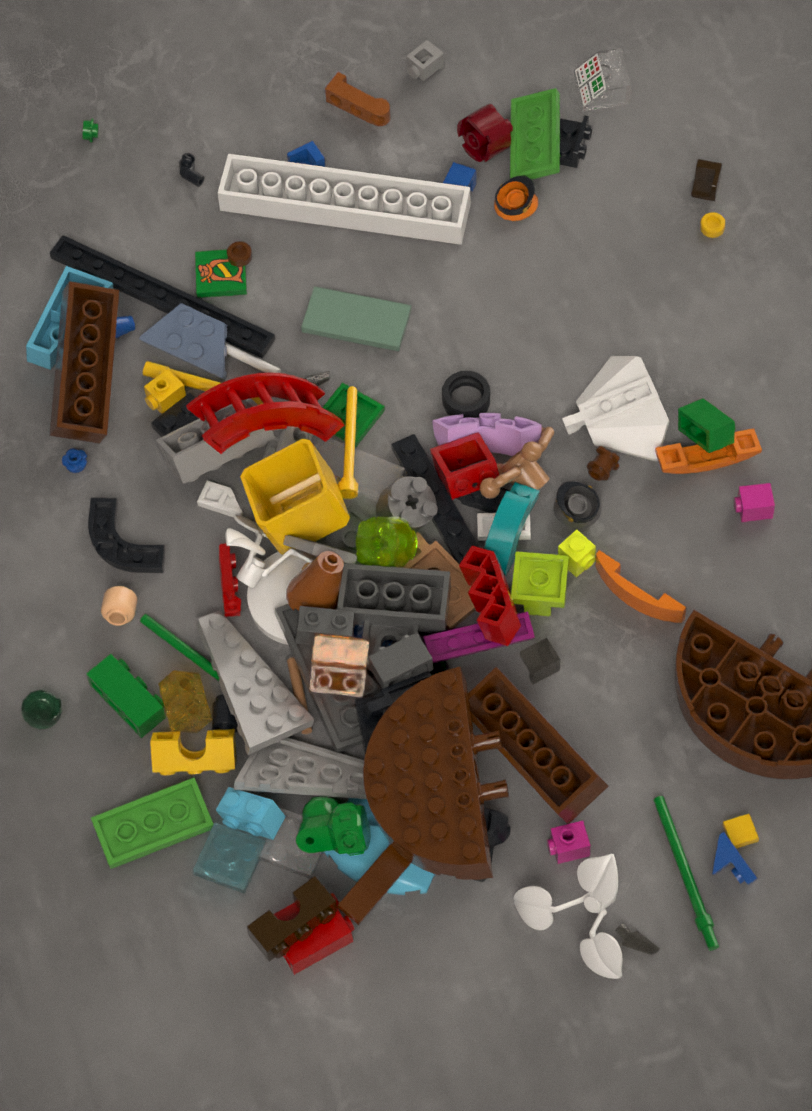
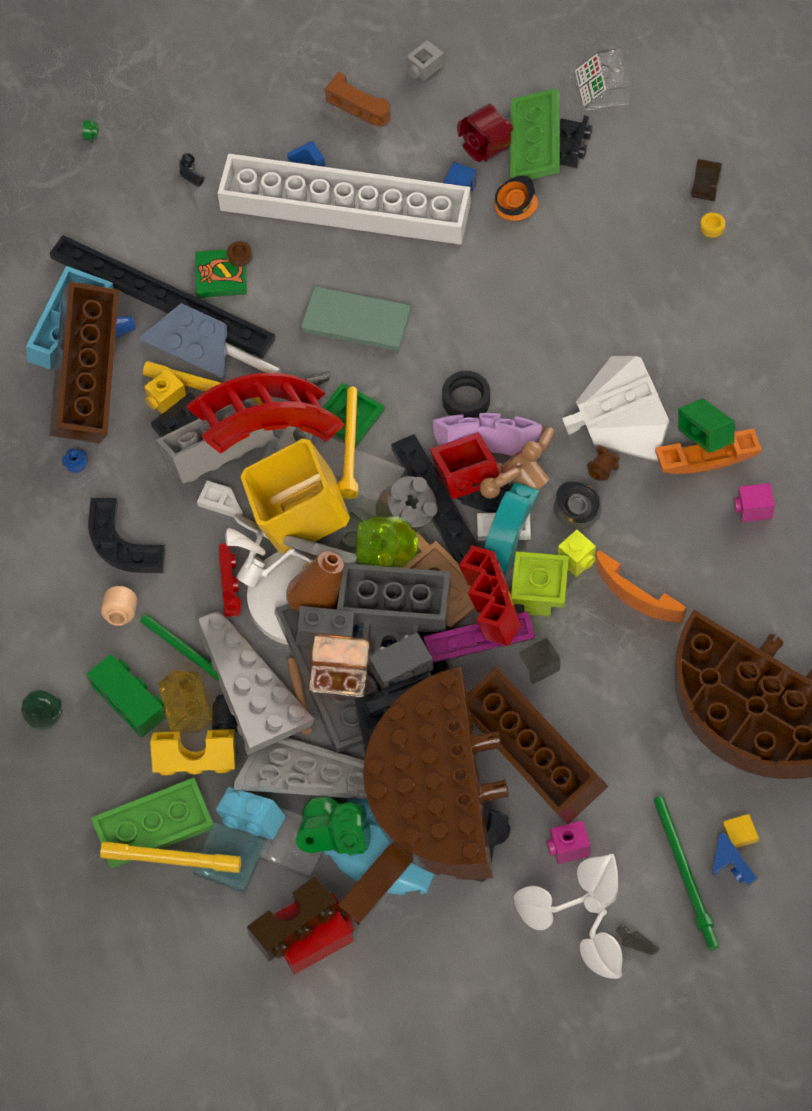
(125, 852): none -> yellow piece

